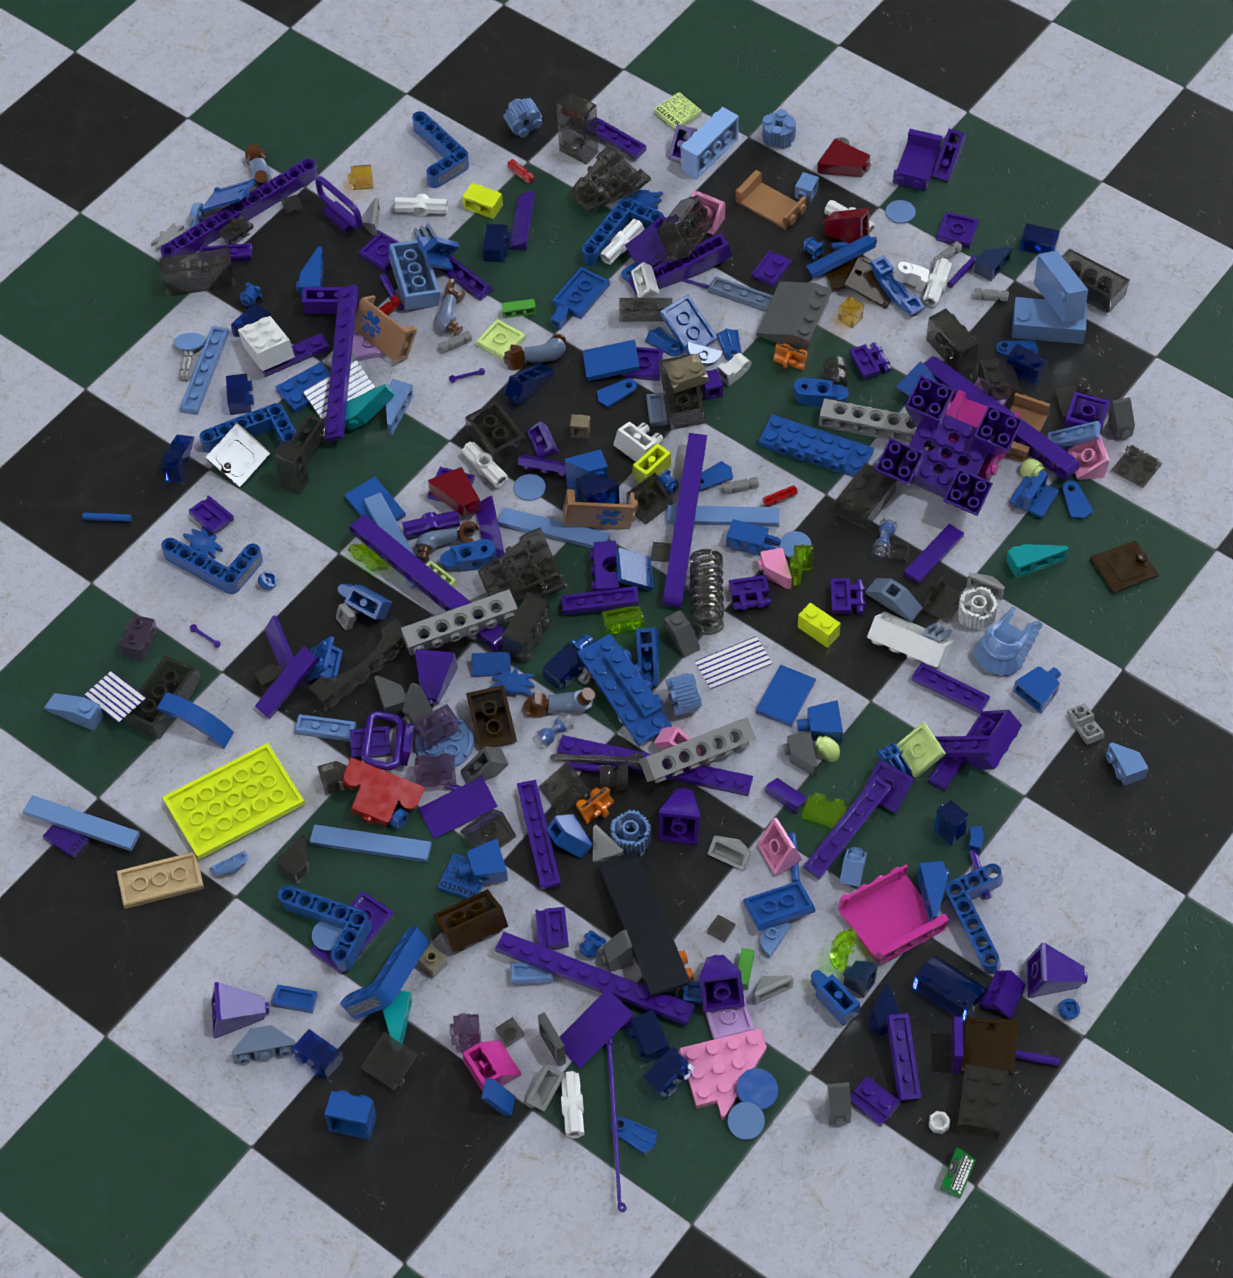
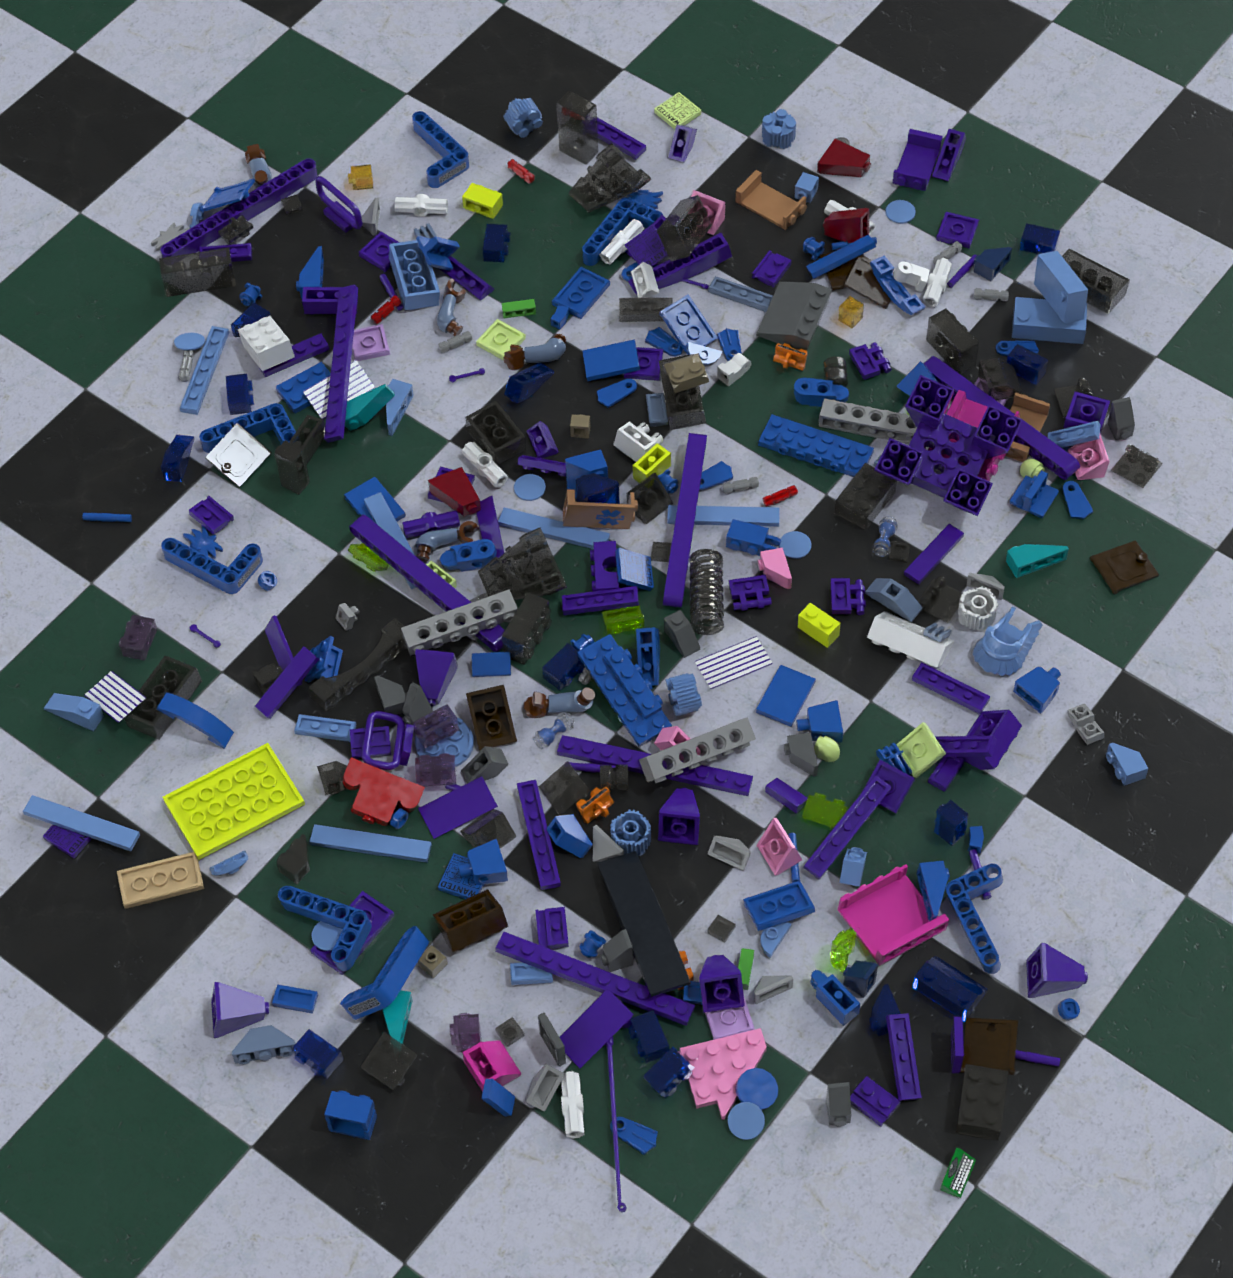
(365, 600): blue hinge -> none
(383, 331): medium nougat panel -> none
(514, 682): blue piece -> none
(522, 221): dark purple slope -> none
(632, 760): clear smoke piece -> none
(709, 143): light blue brick -> none
(714, 387): dark purple brick -> none
(800, 561): clear neon green bracket -> none
(939, 1122): white tile -> none
(1004, 992): dark purple panel -> none

